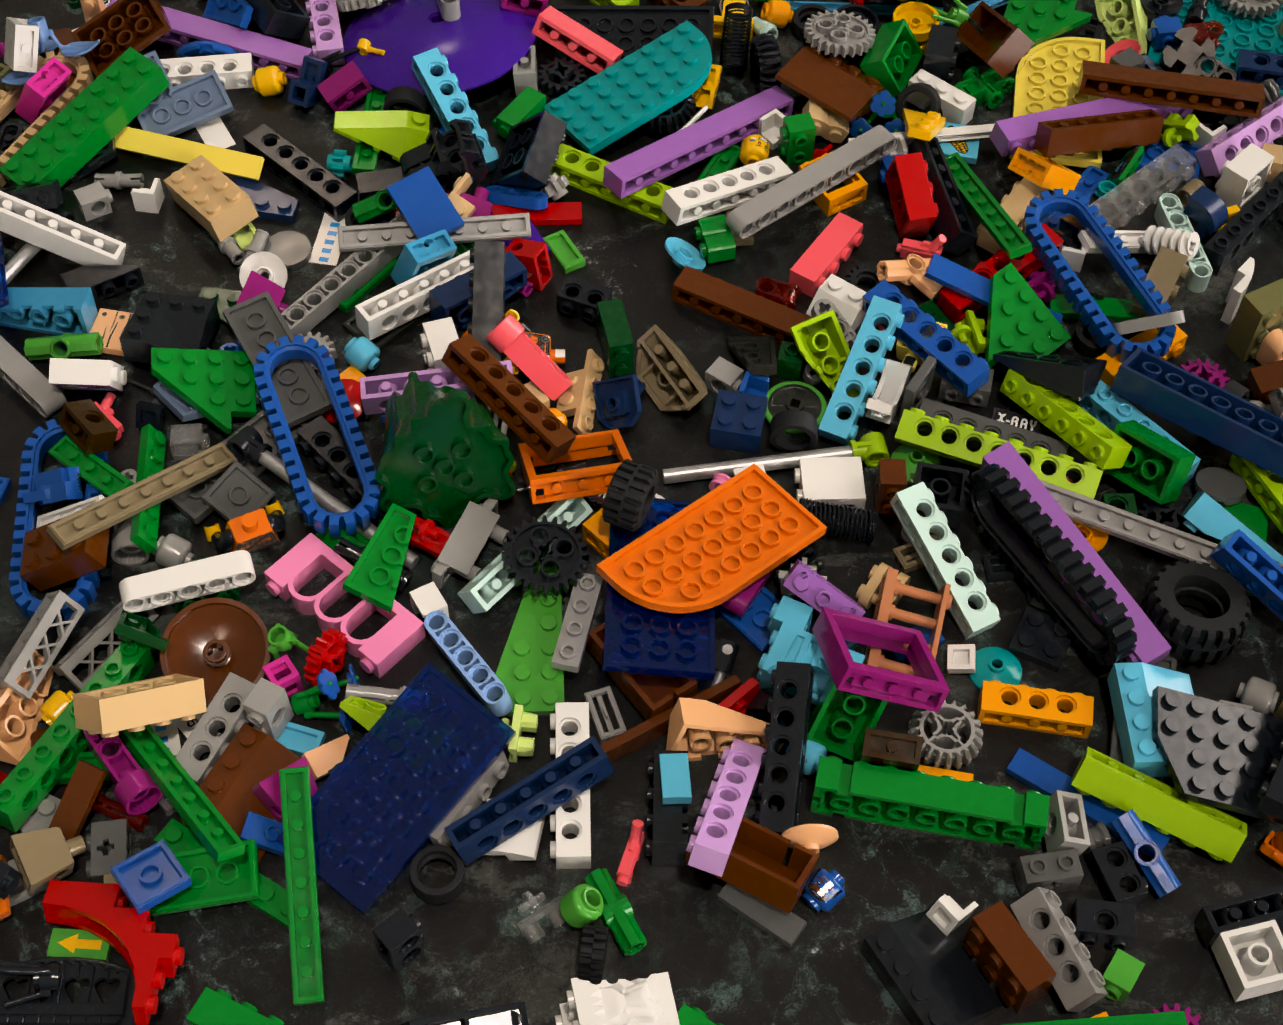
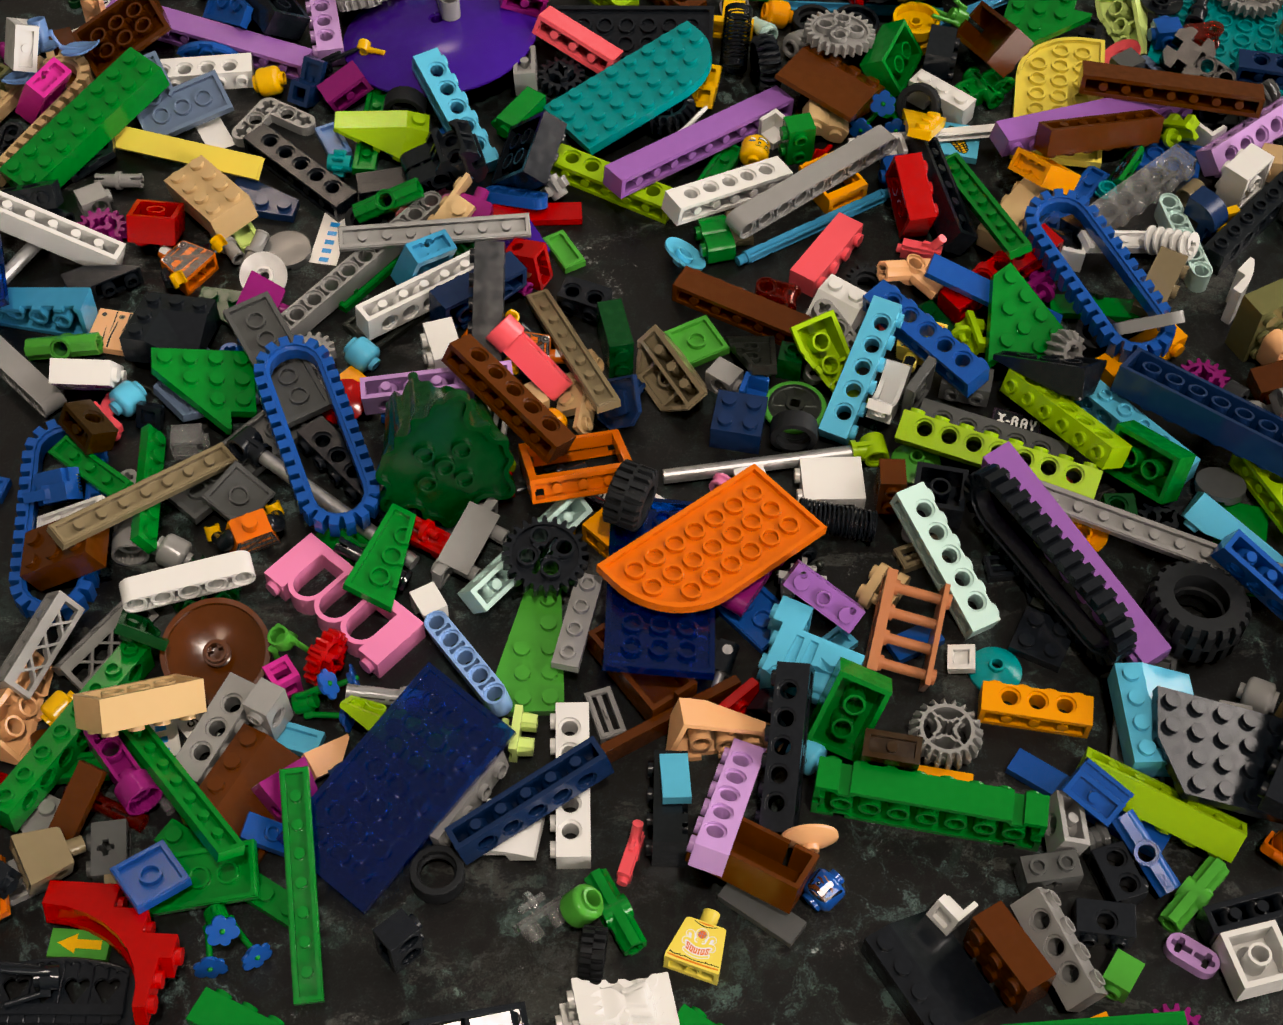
(105, 223): none -> magenta gear
(125, 397): none -> medium azure head
(148, 199): white panel -> none
(155, 223): none -> red brick
(190, 263): none -> torso
(220, 929): none -> blue plant
(300, 123): none -> light grey beam
(331, 140): none -> medium blue tile
(424, 204): blue tile -> none
(573, 351): none -> dark tan tile
(698, 948): none -> light yellow torso
(699, 341): none -> bright green tile
(794, 43): none -> light grey head
(811, 227): none -> dark azure piece
(922, 691): magenta window -> none
(1066, 344): none -> light grey gear
(1097, 791): none -> blue plate
(1191, 955): none -> lavender beam
(1193, 895): none -> bright green piece

